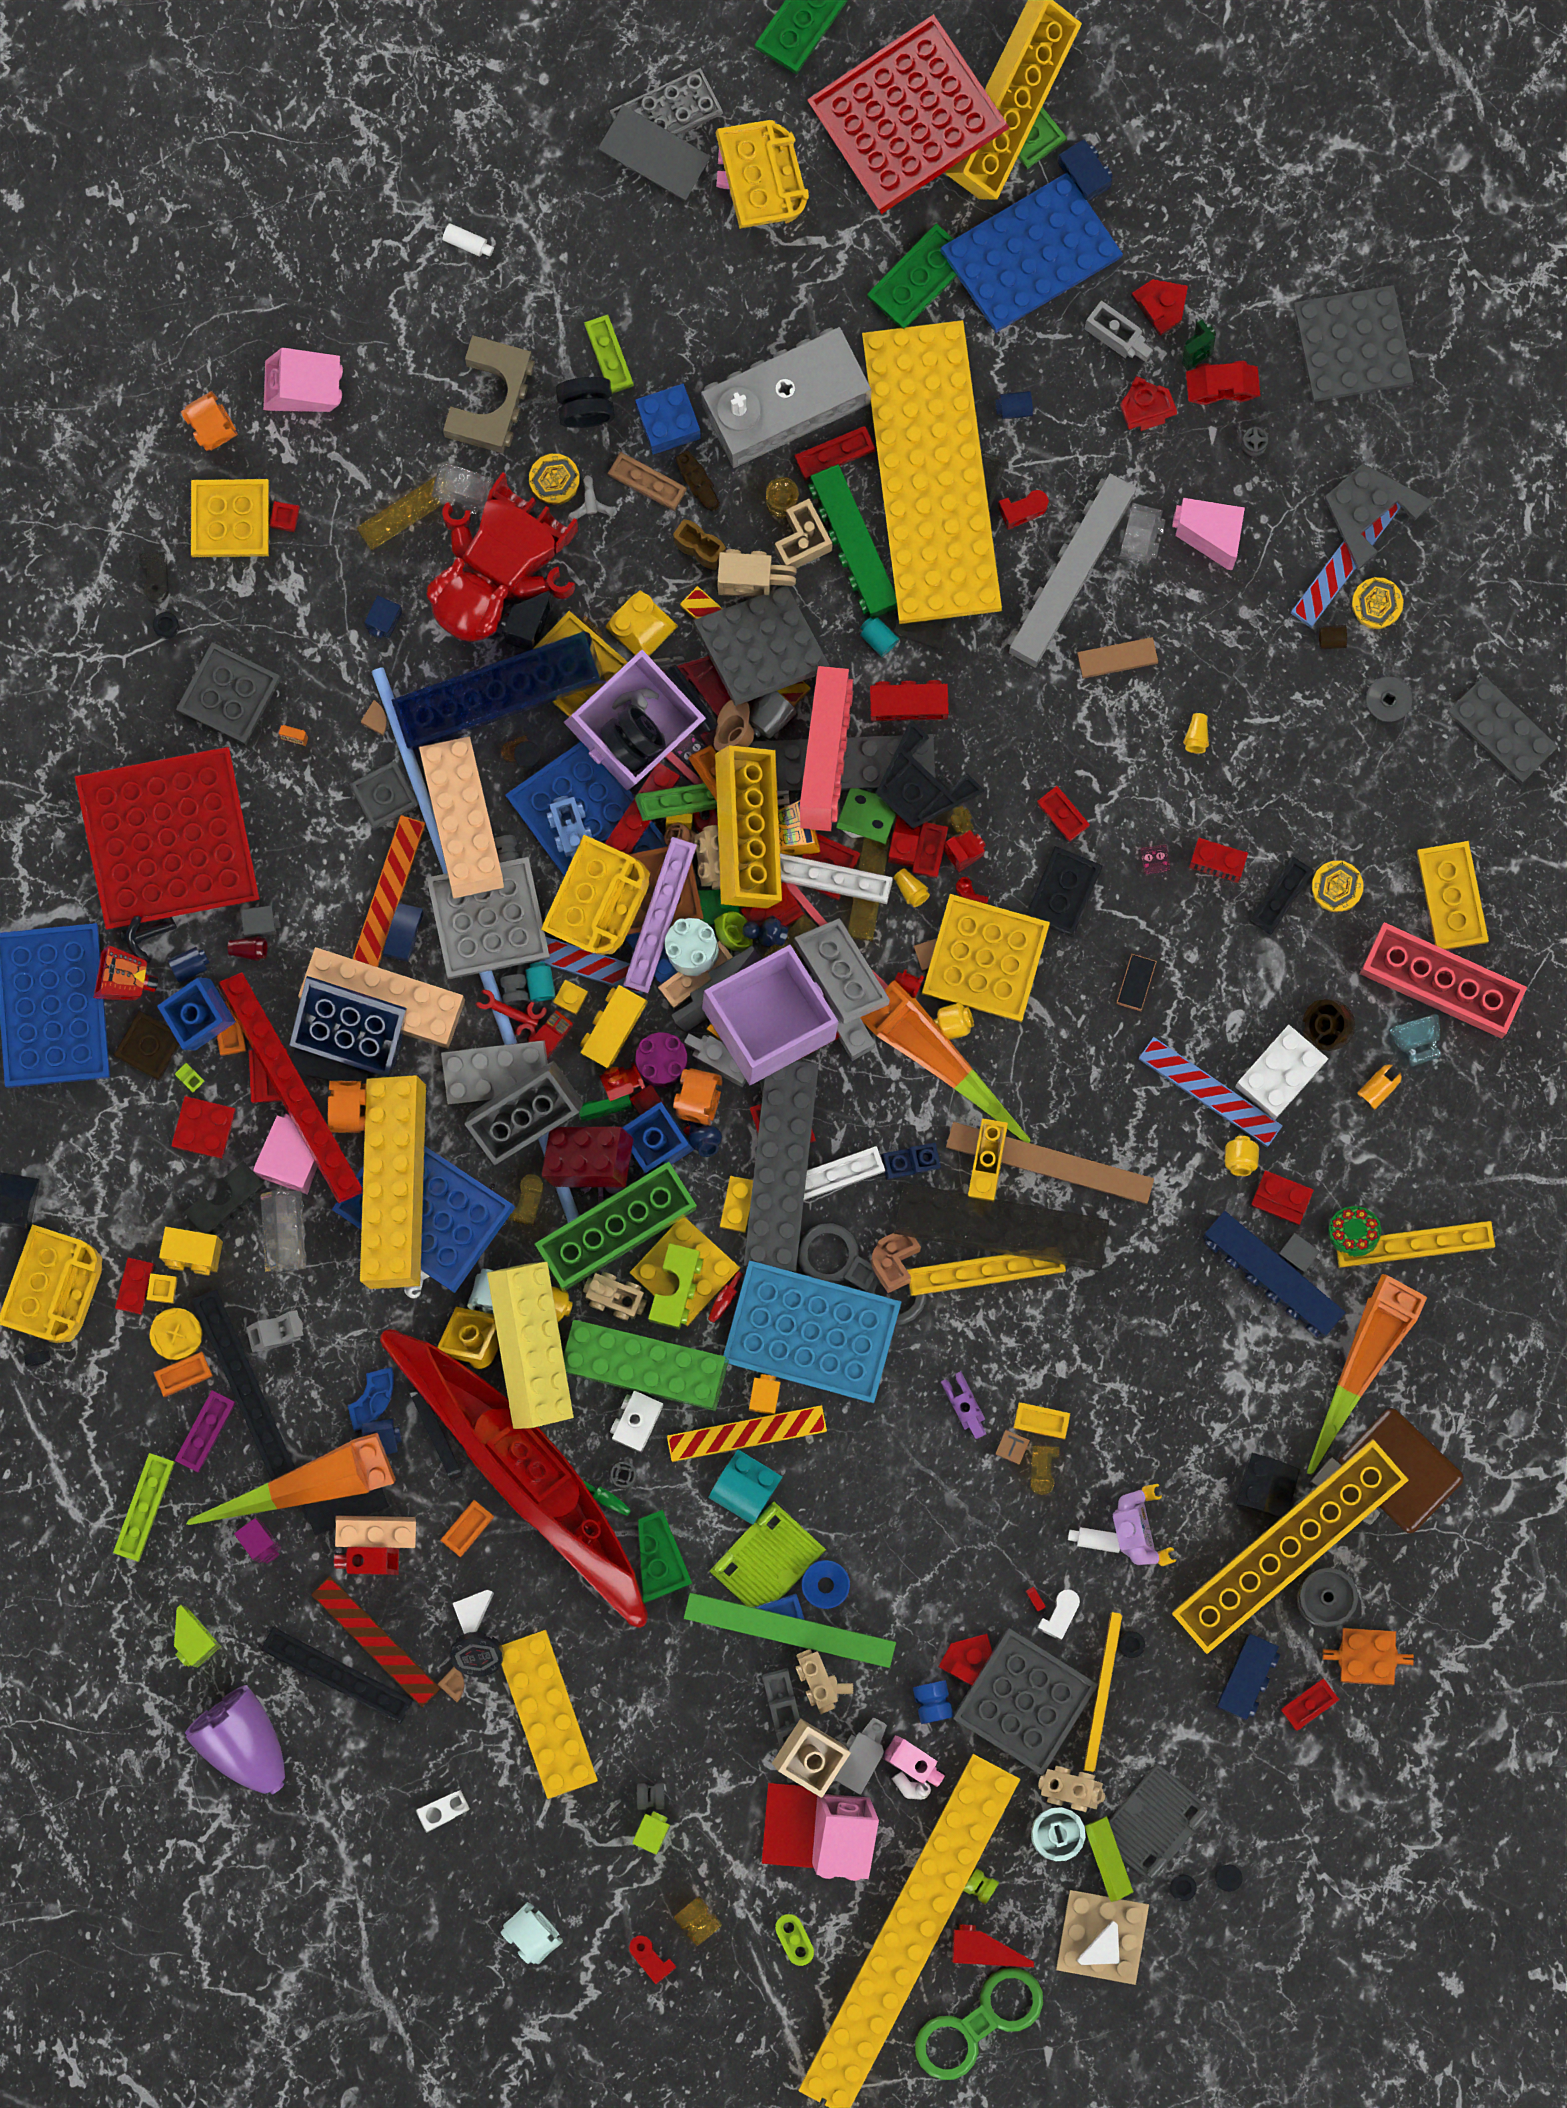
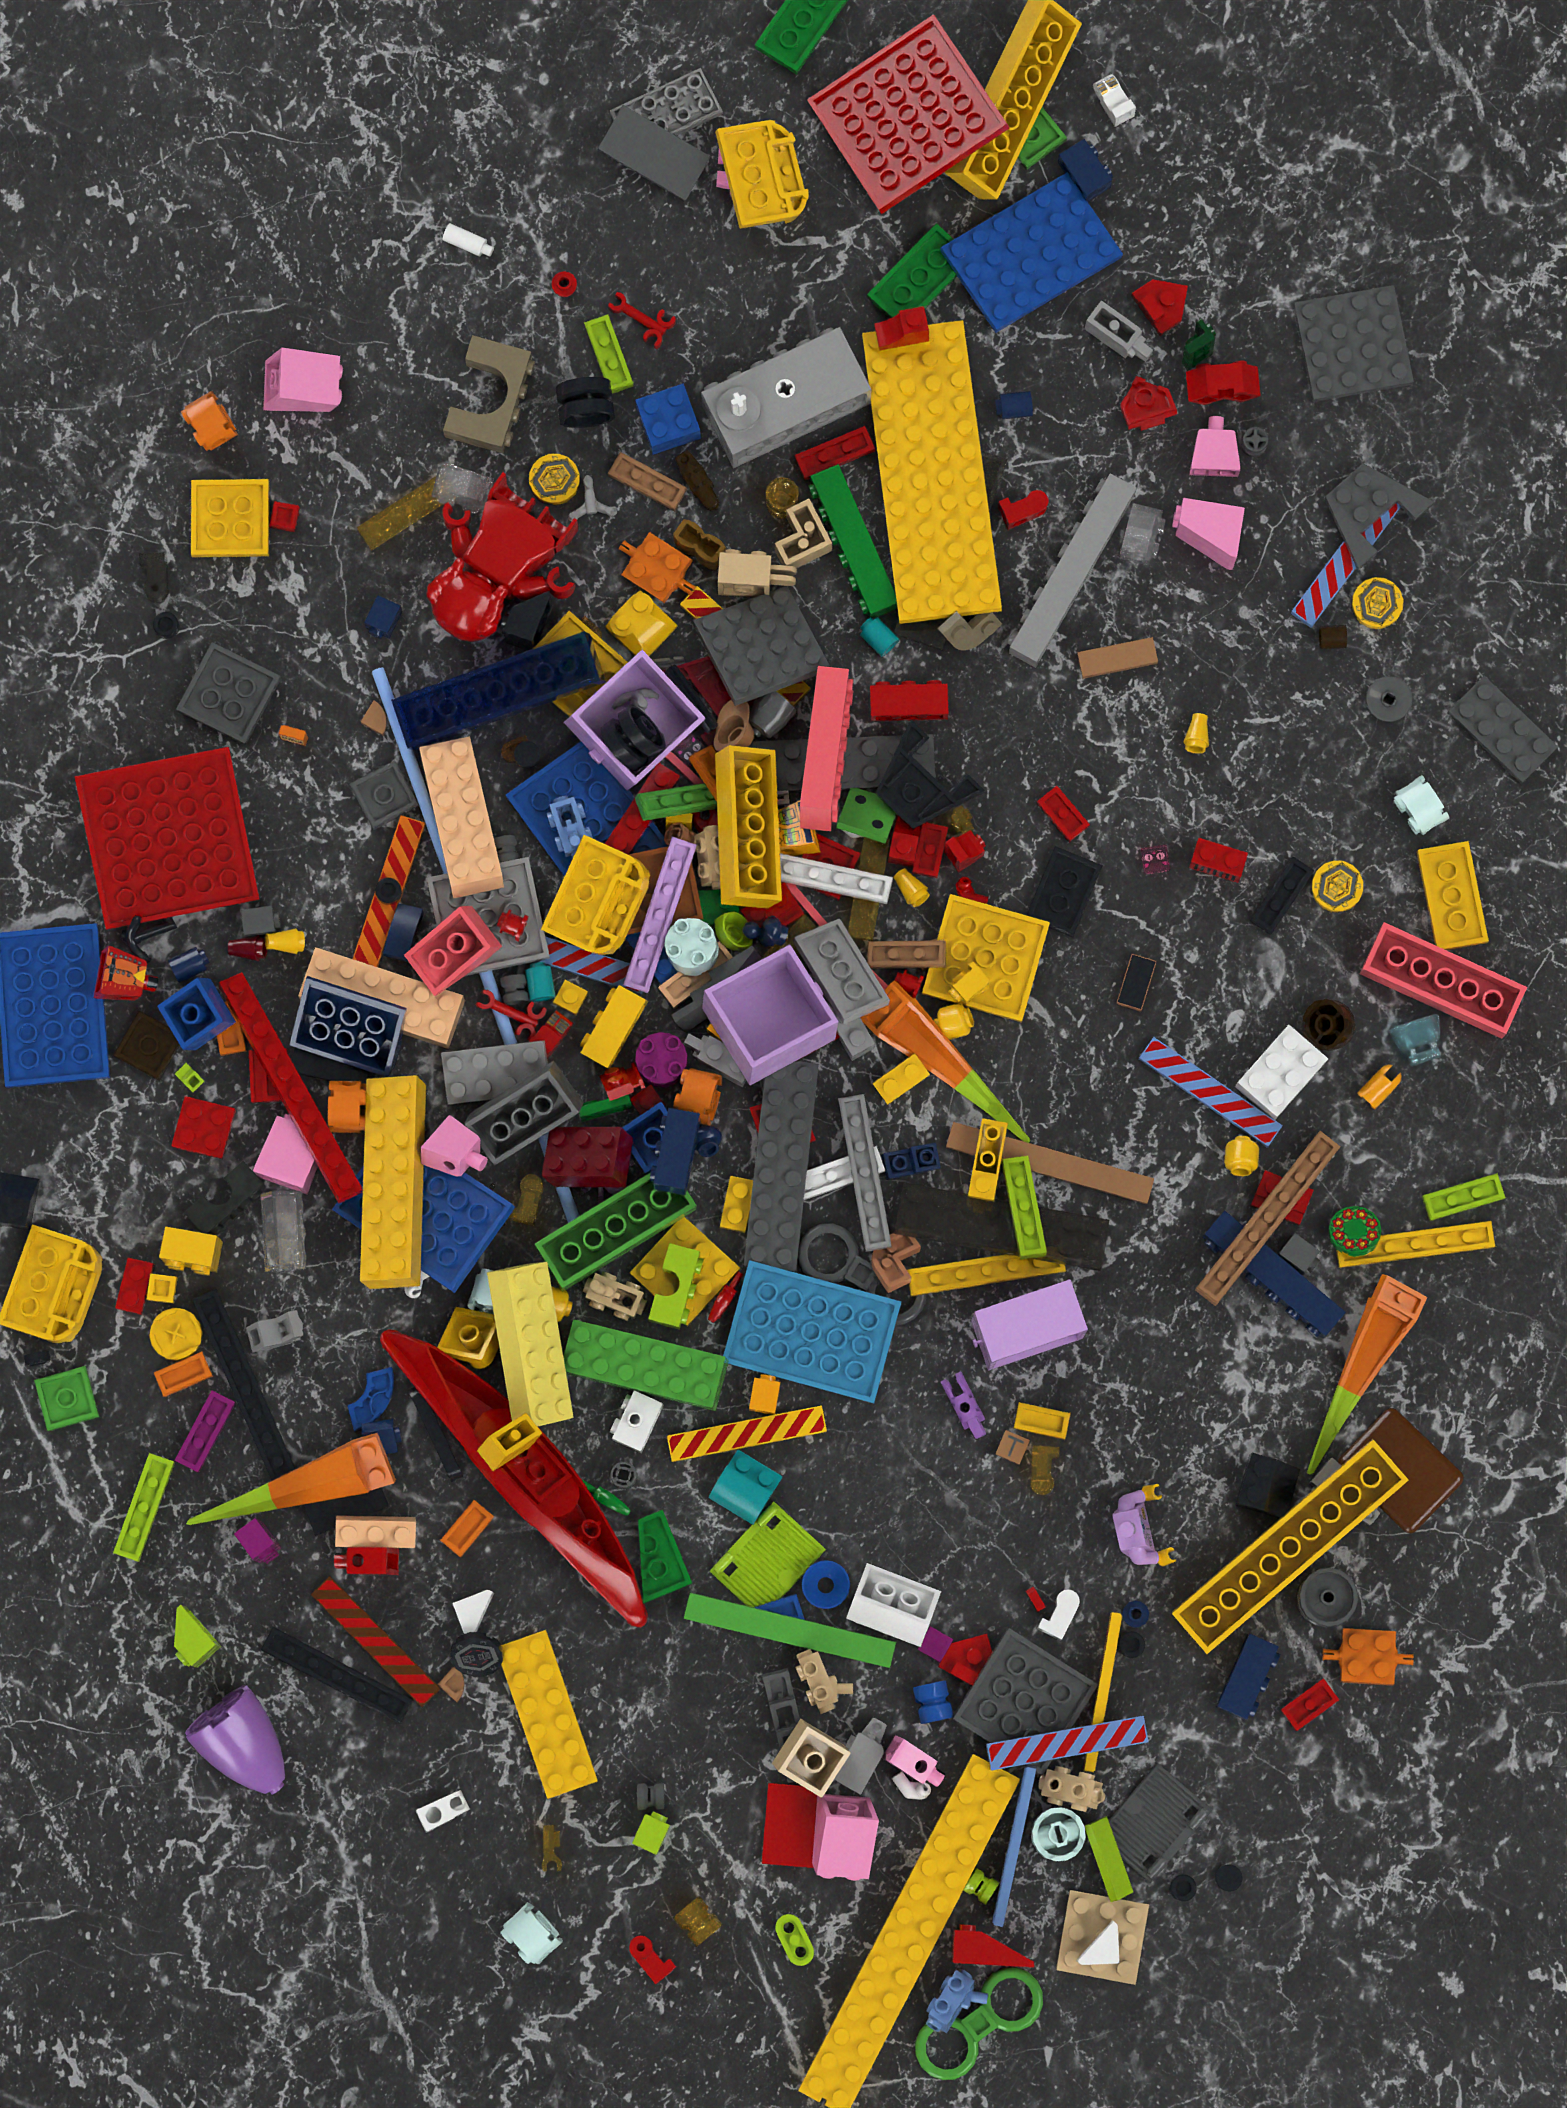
(66, 1398): none -> bright green tile
(286, 941): none -> yellow cone
(388, 891): none -> black tile
(452, 949): none -> coral slope
(453, 1149): none -> bright pink torso
(509, 1441): none -> yellow brick
(512, 924): none -> red brick
(550, 1840): none -> clear yellow plate
(564, 291): none -> red plate
(656, 328): none -> red bar
(657, 567): none -> orange plate
(675, 1151): none -> dark blue brick
(864, 1172): none -> light grey tile
(893, 1605): none -> white slope
(901, 1078): none -> yellow plate
(904, 329): none -> red arch
(907, 954): none -> medium nougat tile
(935, 1644): none -> magenta tile
(956, 1995): none -> medium blue brick
(968, 984): none -> yellow brick
(971, 634): none -> dark tan plate
(1014, 1845): none -> medium blue tile
(1024, 1207): none -> lime plate
(1028, 1325): none -> lavender container
(1067, 1743): none -> tile
(1095, 1539): white cylinder -> none
(1114, 100): none -> white leg
(1127, 1614): none -> dark blue plate
(1215, 451): none -> bright pink torso
(1267, 1218): none -> medium nougat tile
(1421, 805): none -> light aqua brick
(1463, 1197): none -> lime tile

